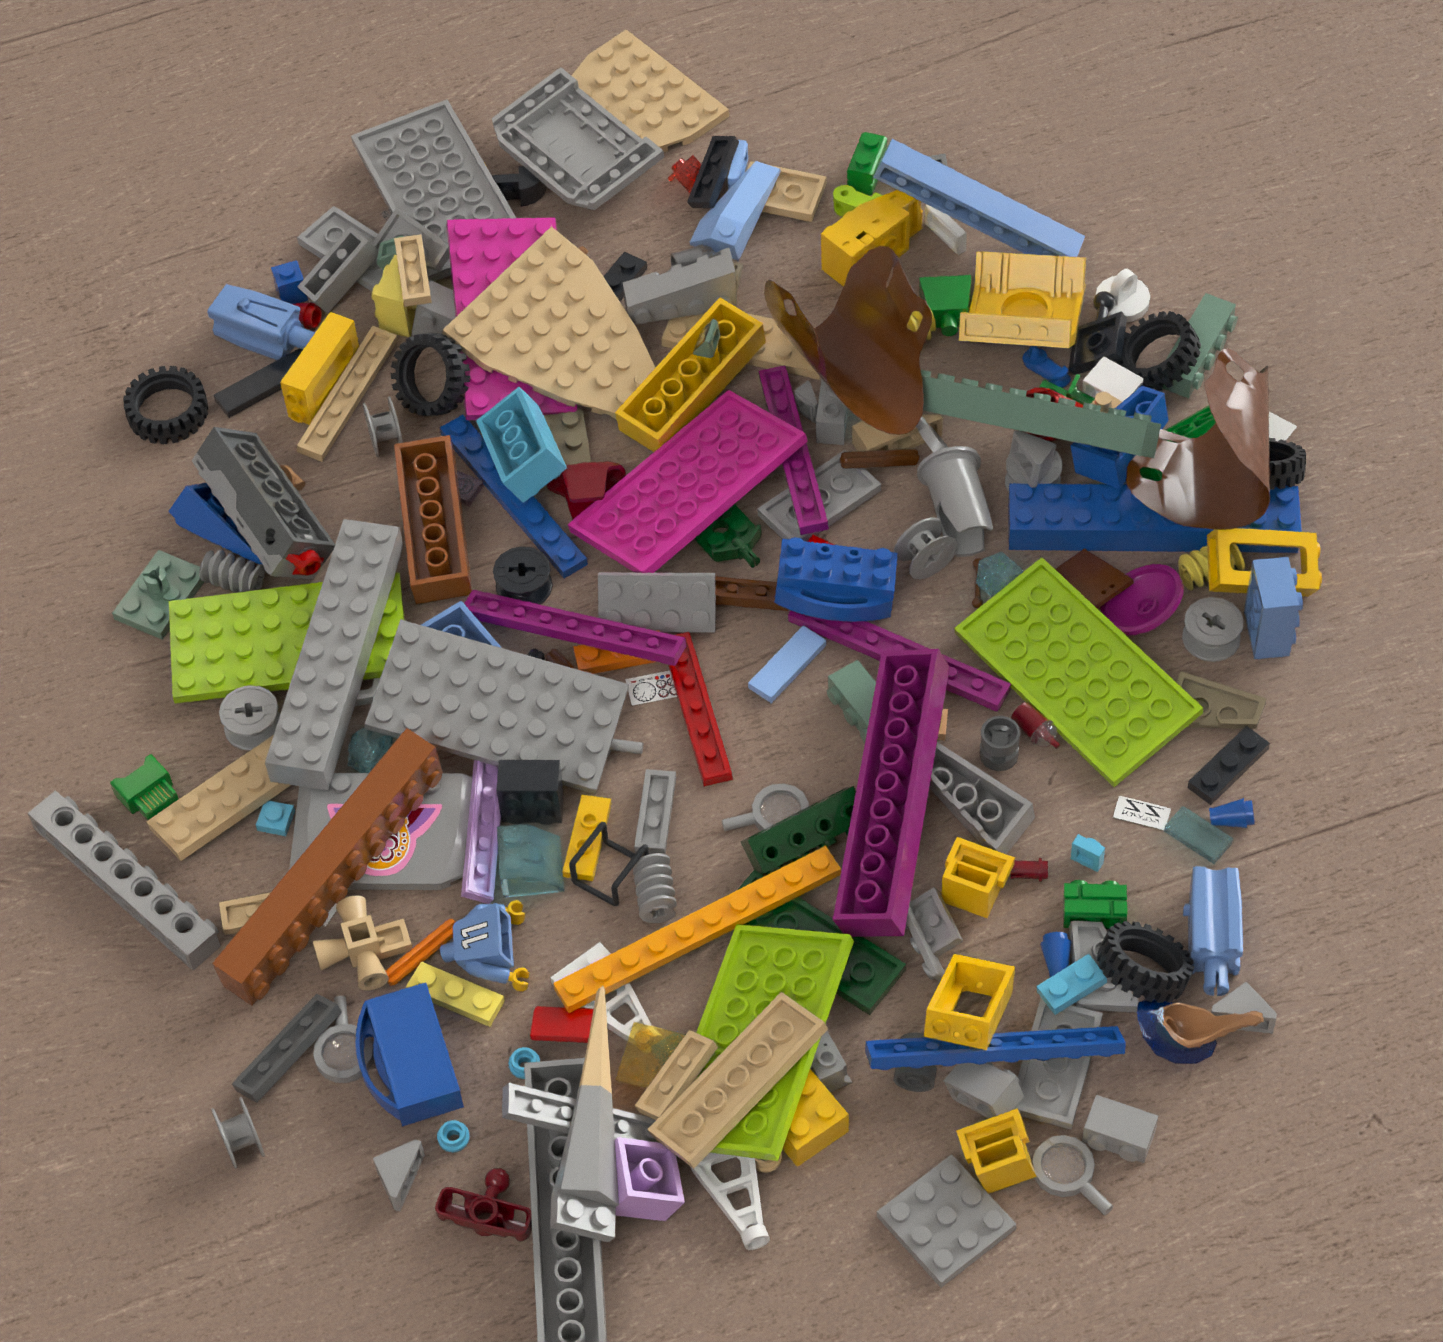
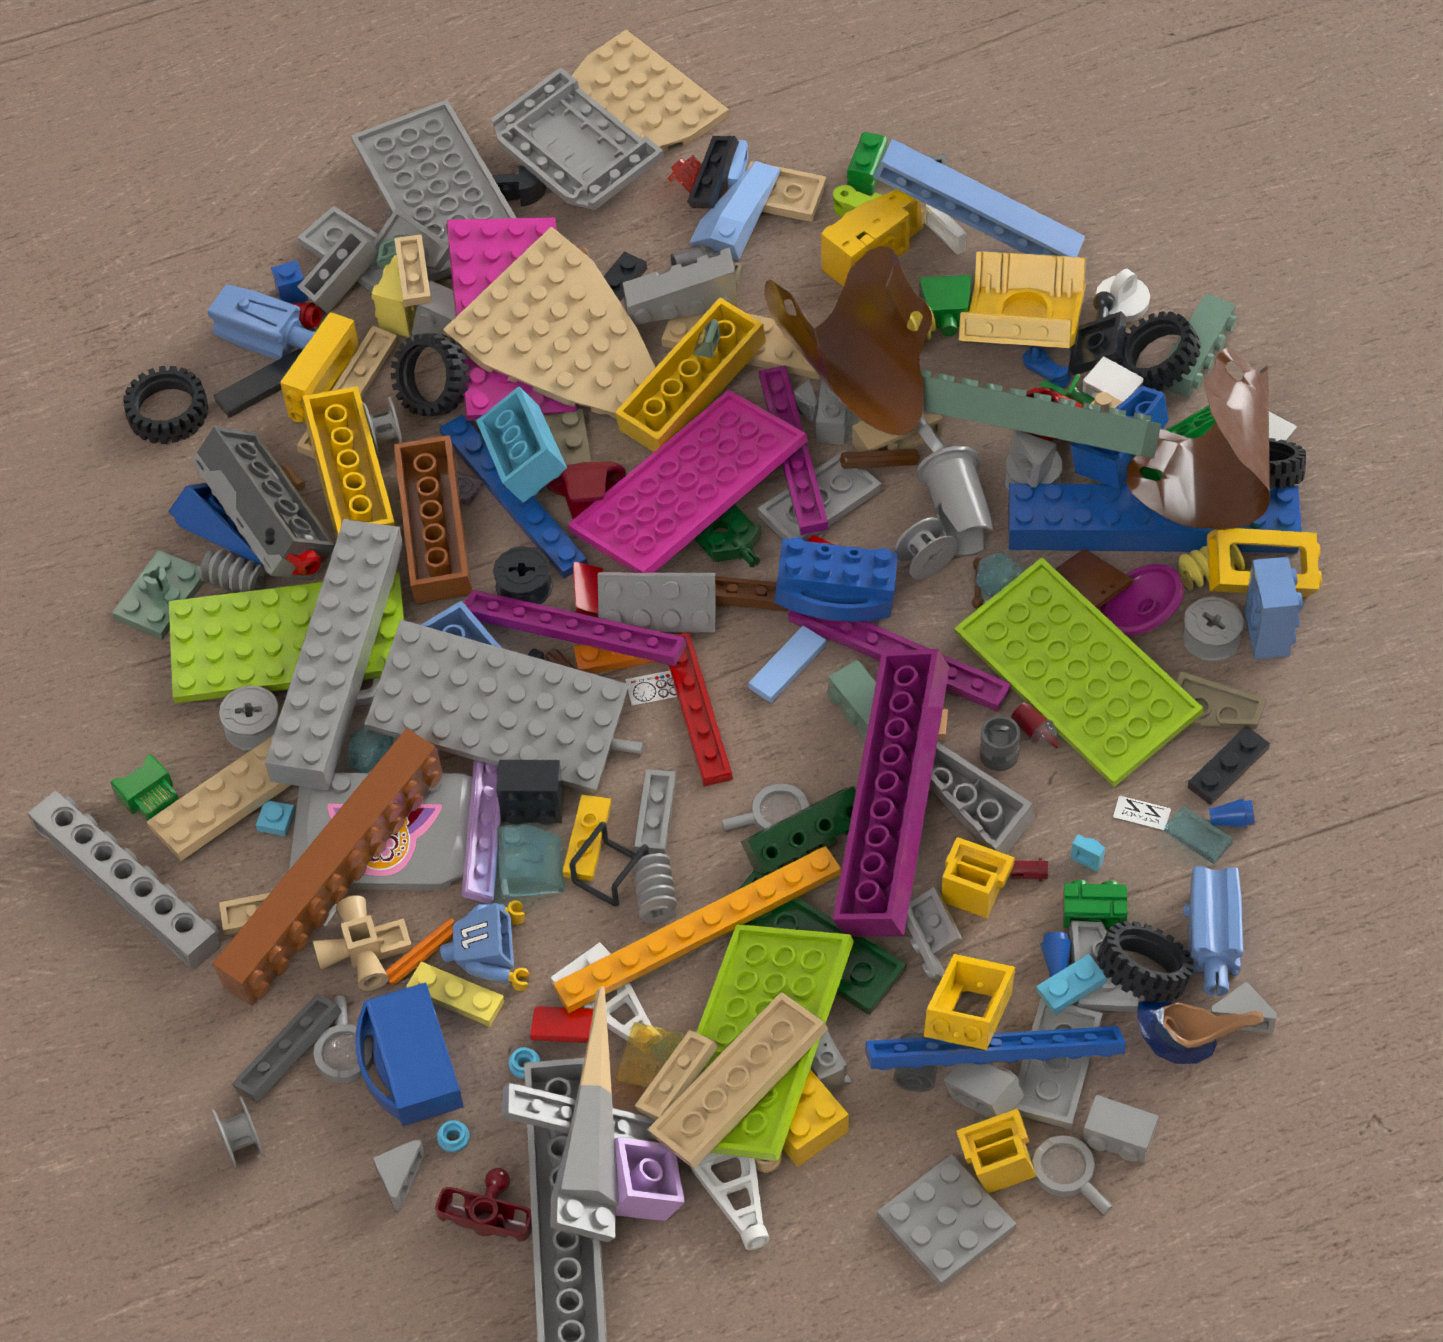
(346, 458): none -> yellow brick
(586, 588): none -> red slope

